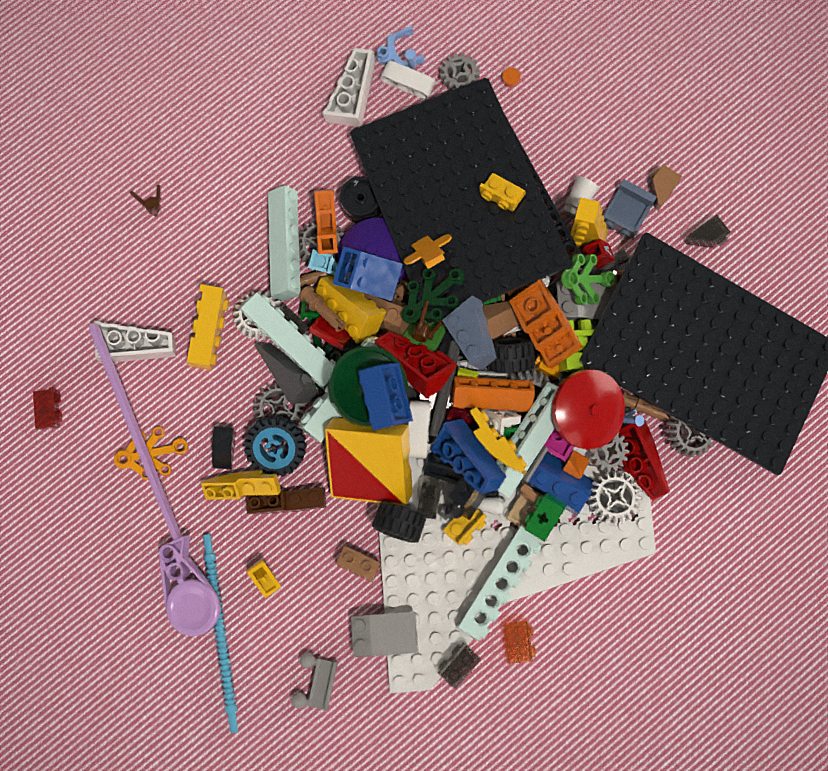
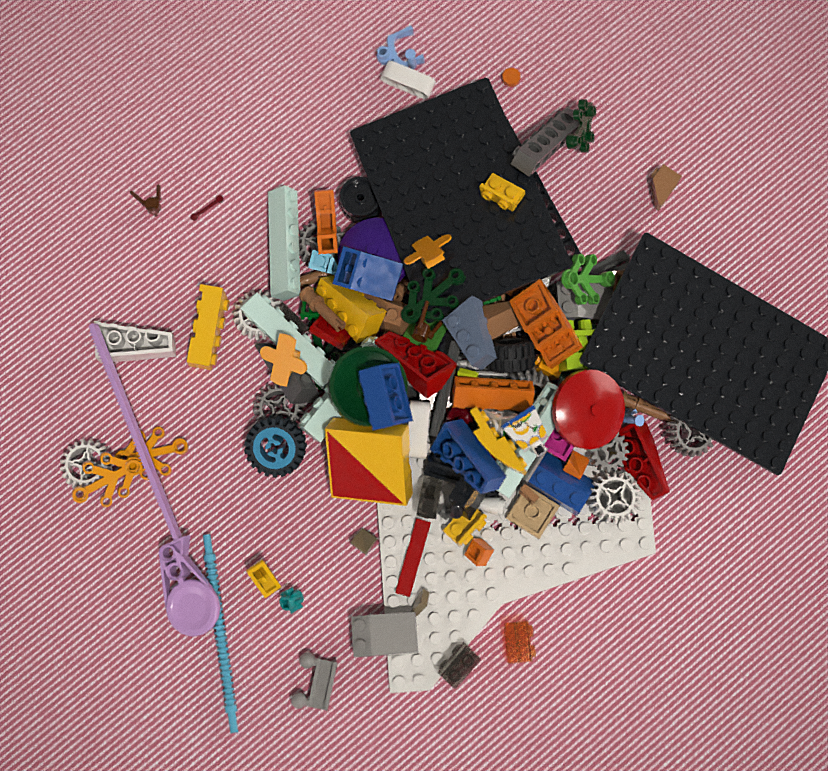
(47, 409): clear red bracket -> none
(87, 456): none -> white gear
(110, 478): none -> light orange plant
(219, 199): none -> dark red hinge
(223, 447): black slope -> none
(237, 484): yellow slope -> none
(284, 359): none -> light orange piece
(287, 501): reddish brown slope -> none
(291, 600): none -> teal gear
(350, 98): white wedge -> none
(358, 564): medium nougat brick -> none
(364, 541): none -> dark tan slope
(399, 522): black tyre -> none
(413, 557): none -> red sticker
(420, 602): none -> dark tan tile
(457, 65): light grey gear -> none
(468, 624): light aqua brick -> none
(479, 552): none -> orange slope
(527, 431): none -> torso
(542, 527): green brick -> none
(545, 142): none -> dark grey brick
(582, 188): white plant -> none
(583, 134): none -> dark green plant
(588, 223): yellow wedge -> none
(602, 251): red brick -> none
(628, 209): sand blue panel -> none
(709, 234): clear smoke slope -> none

